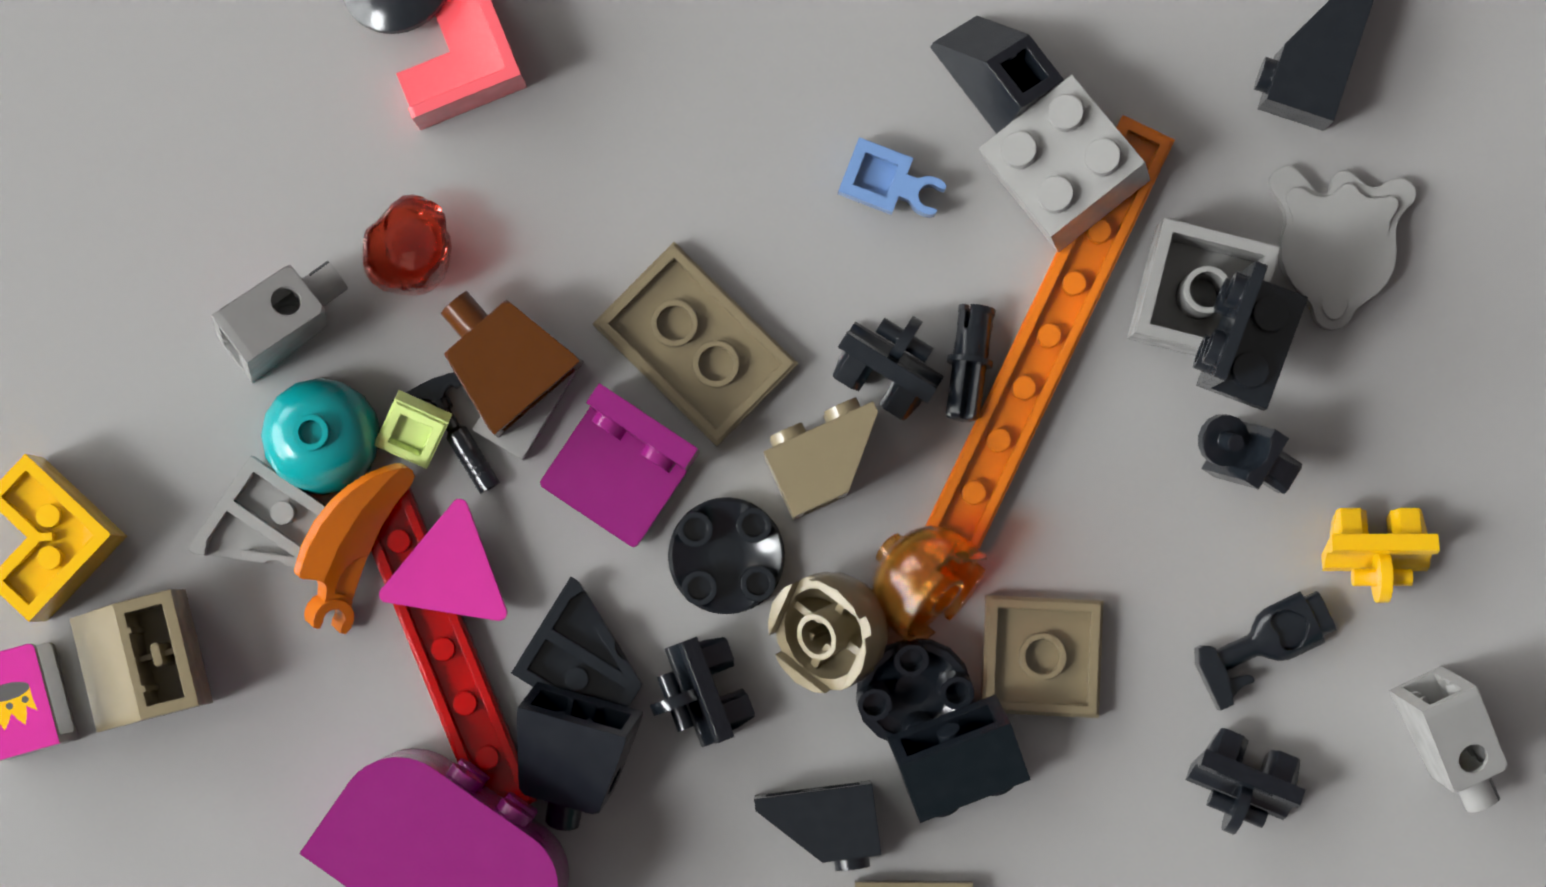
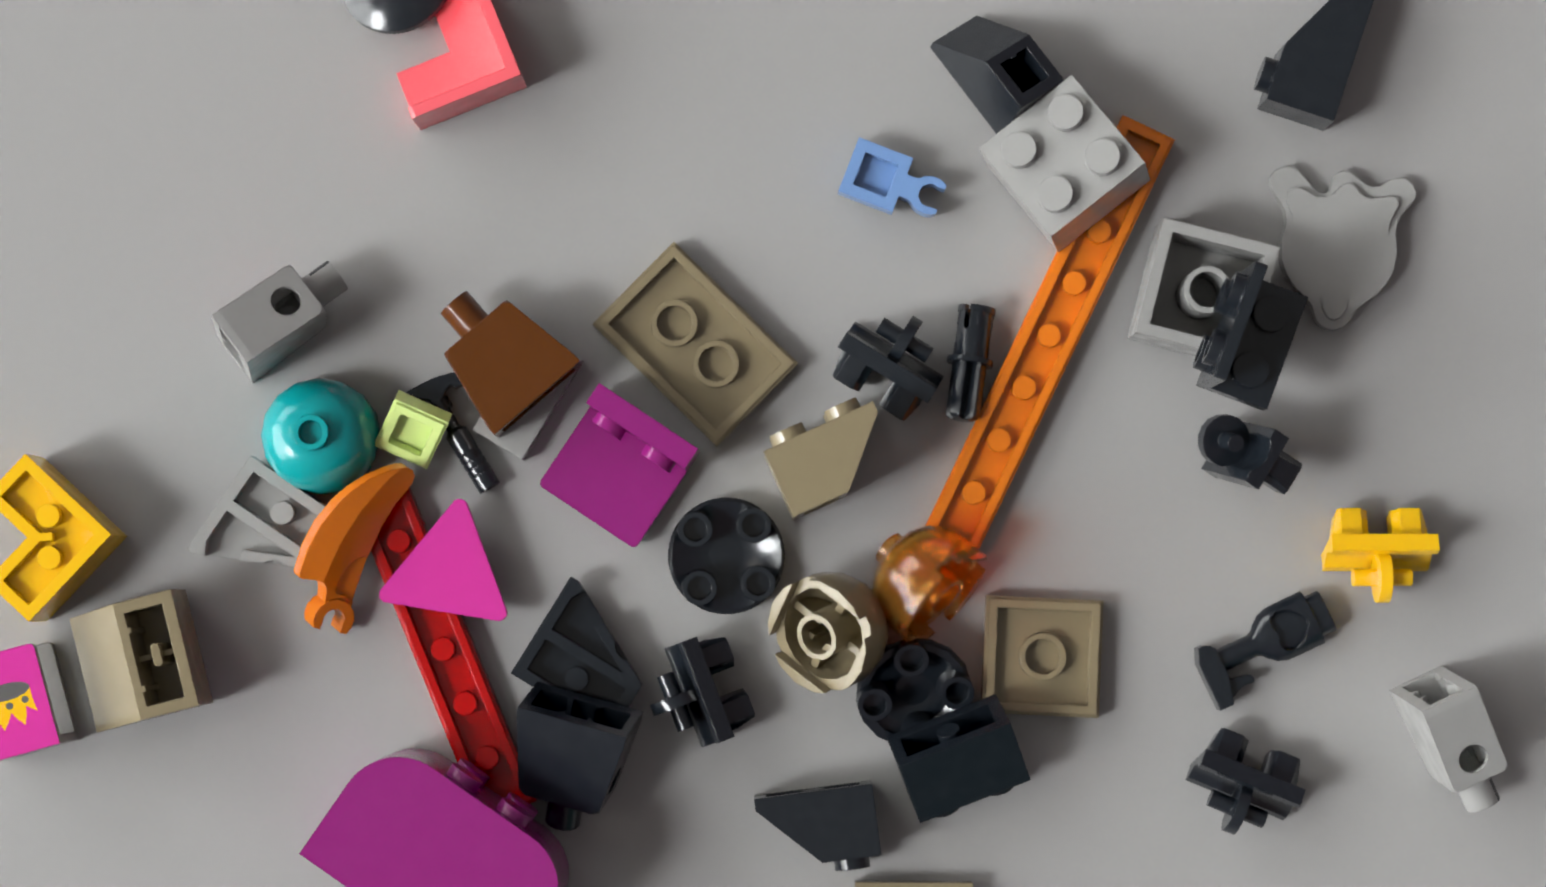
(408, 247): clear red hair -> none

